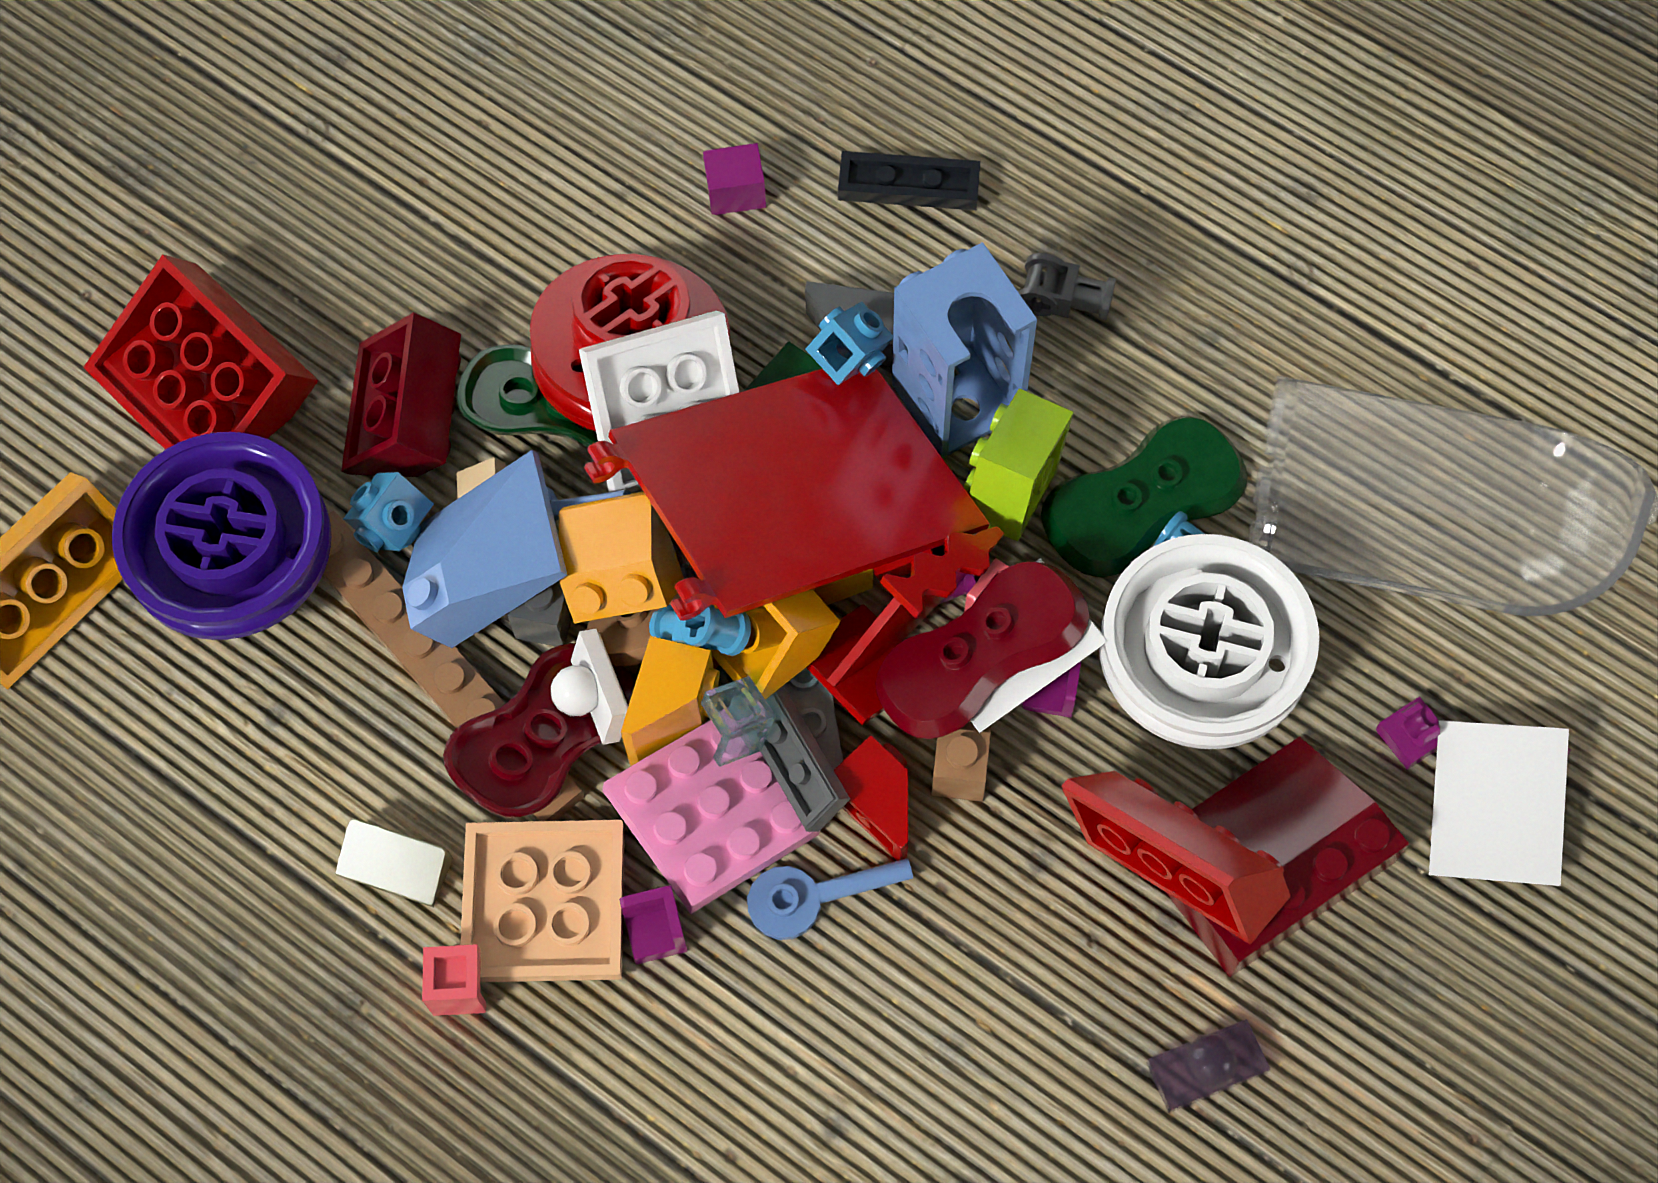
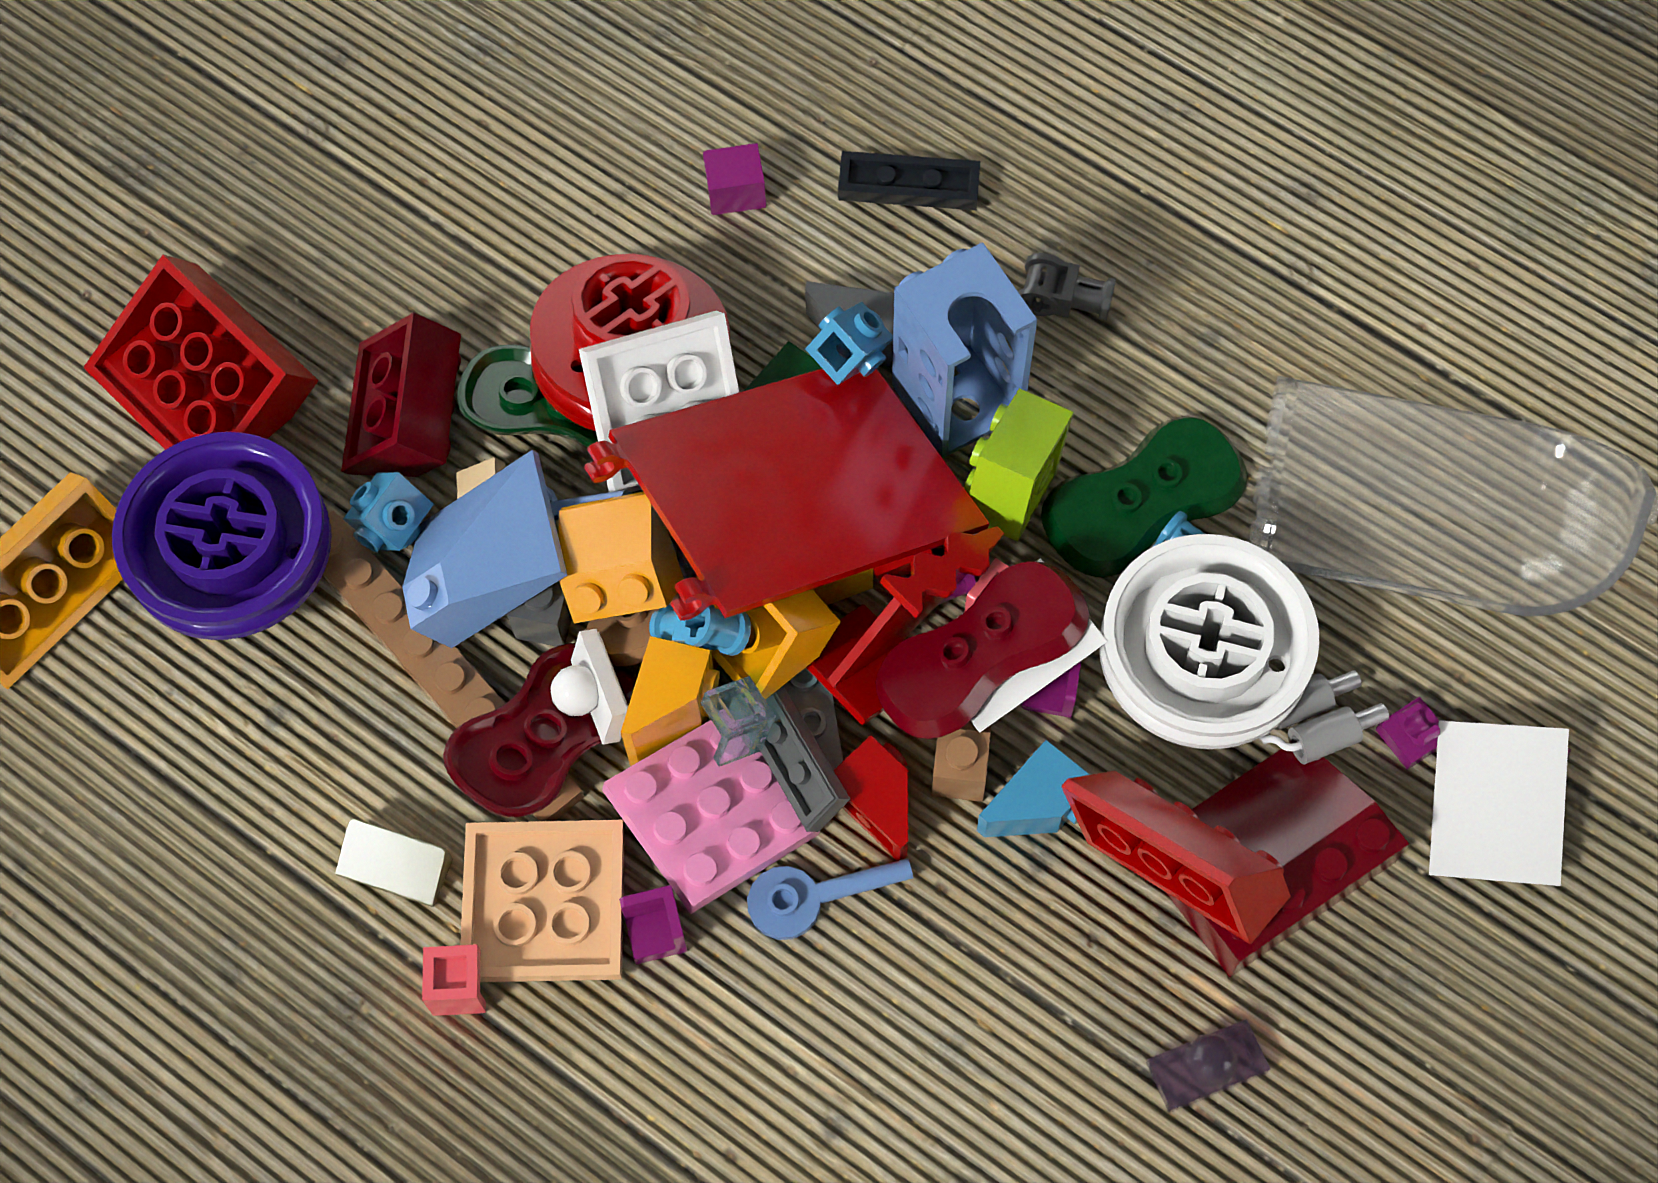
(1032, 797): none -> dark azure slope
(1332, 730): none -> light grey piece

